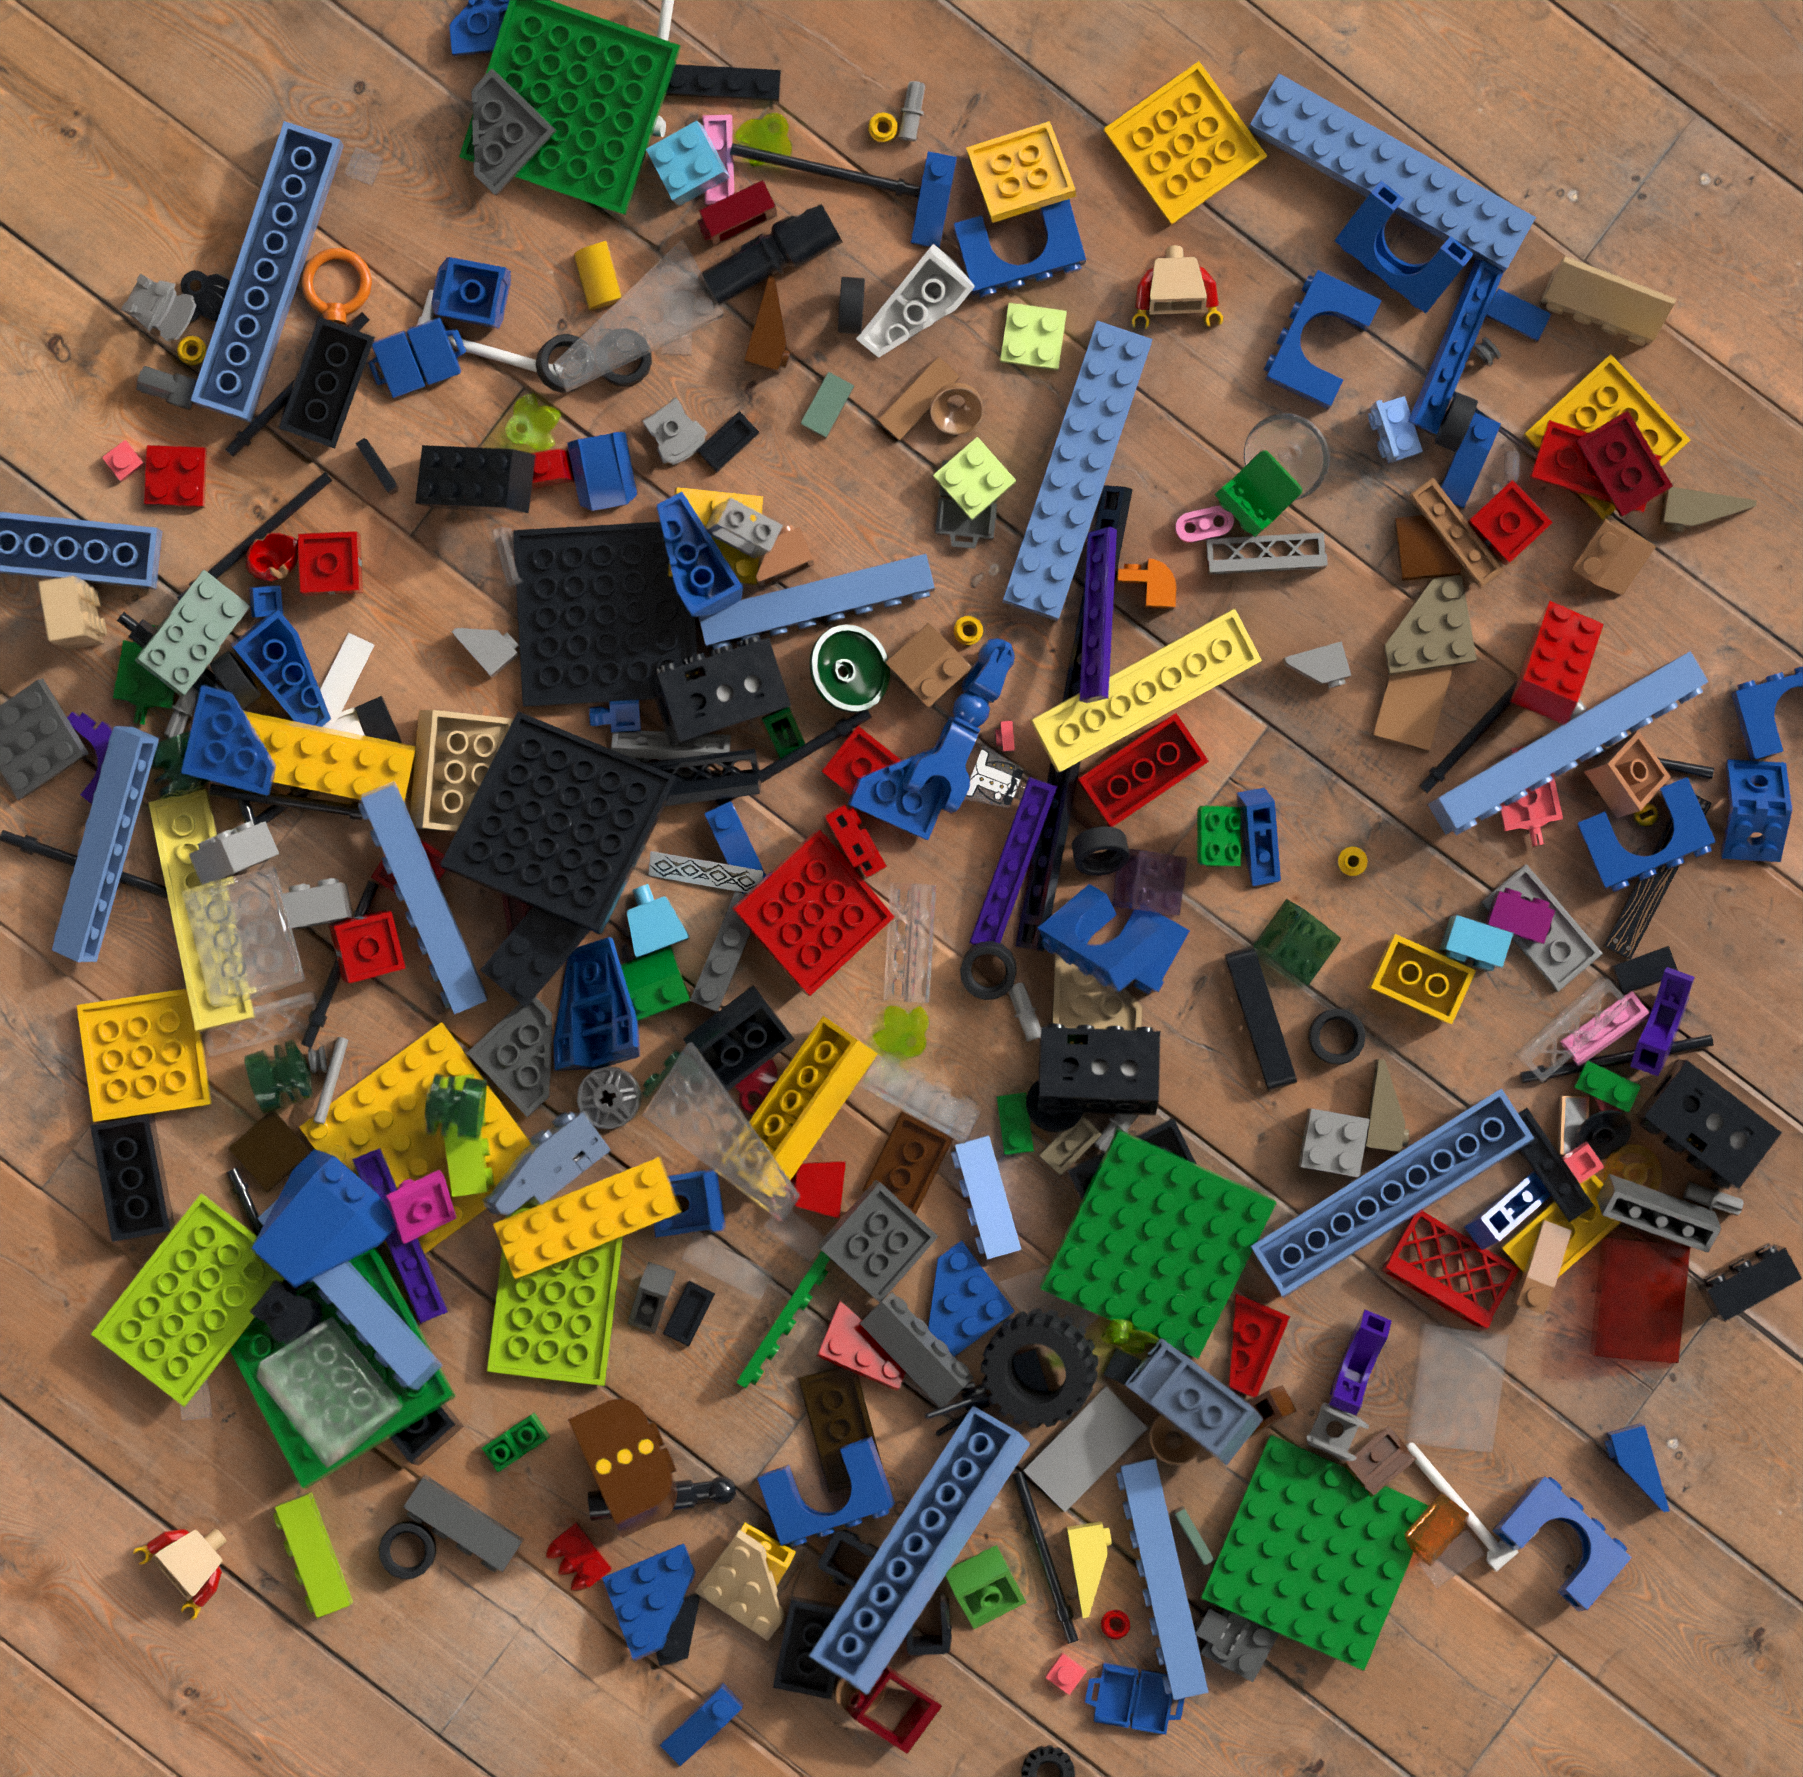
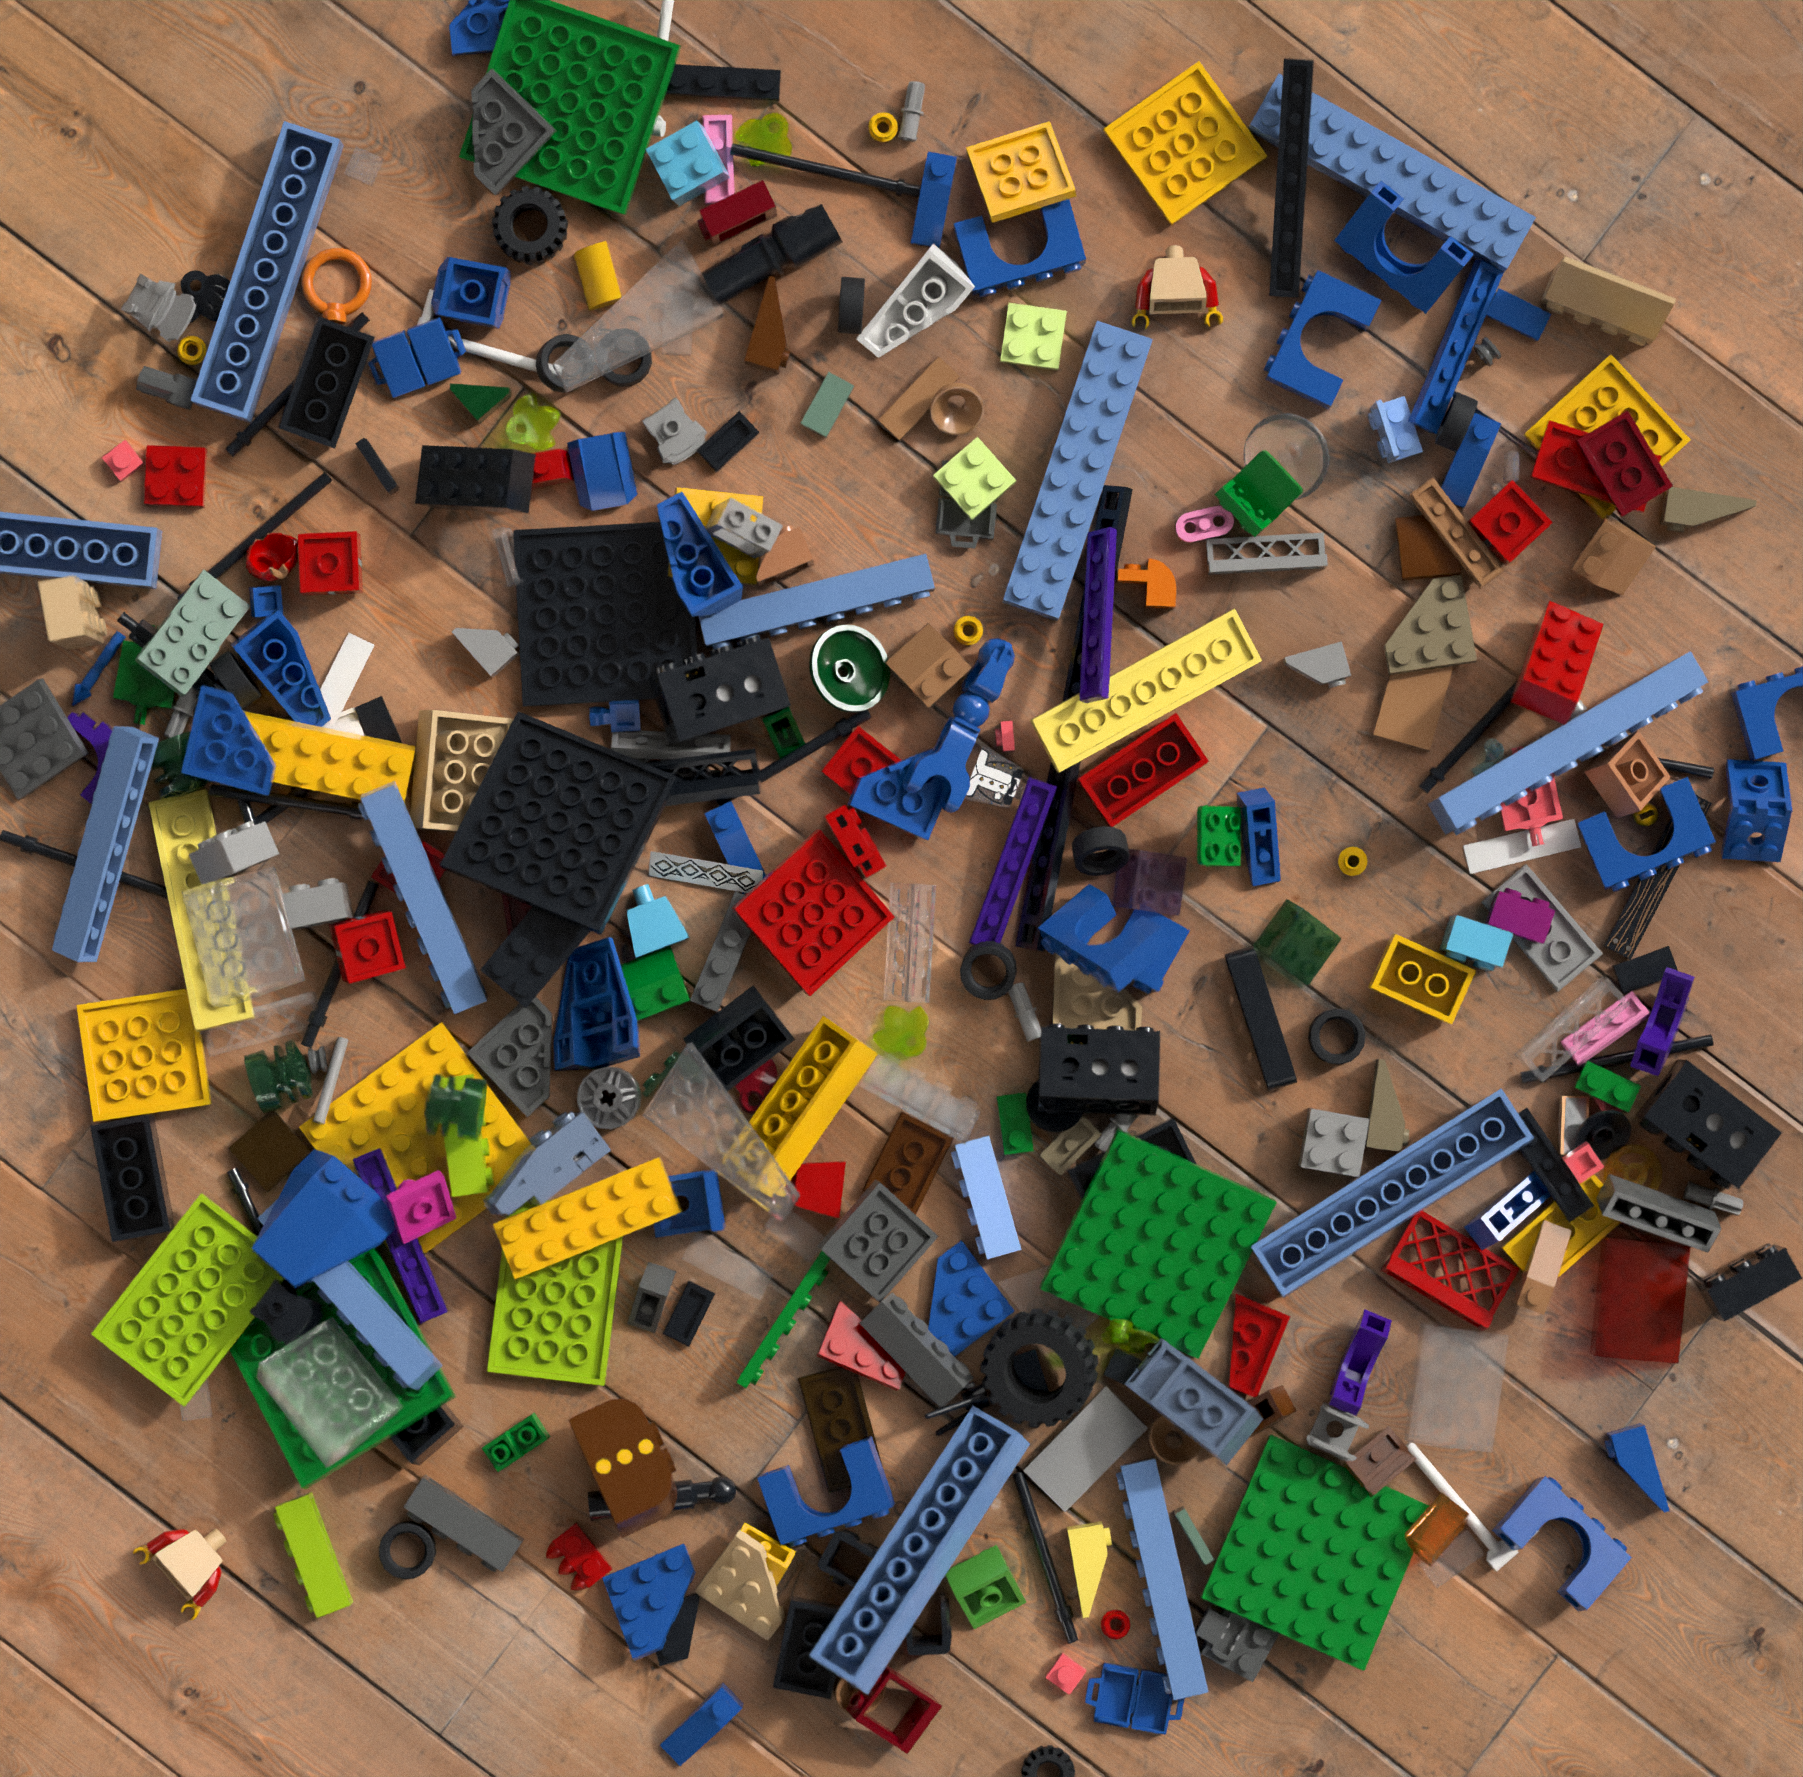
(82, 690): none -> blue piece
(479, 399): none -> dark green slope
(523, 201): none -> black tyre
(1291, 177): none -> black plate
(1494, 755): none -> clear light blue arm
(1518, 846): none -> white sticker

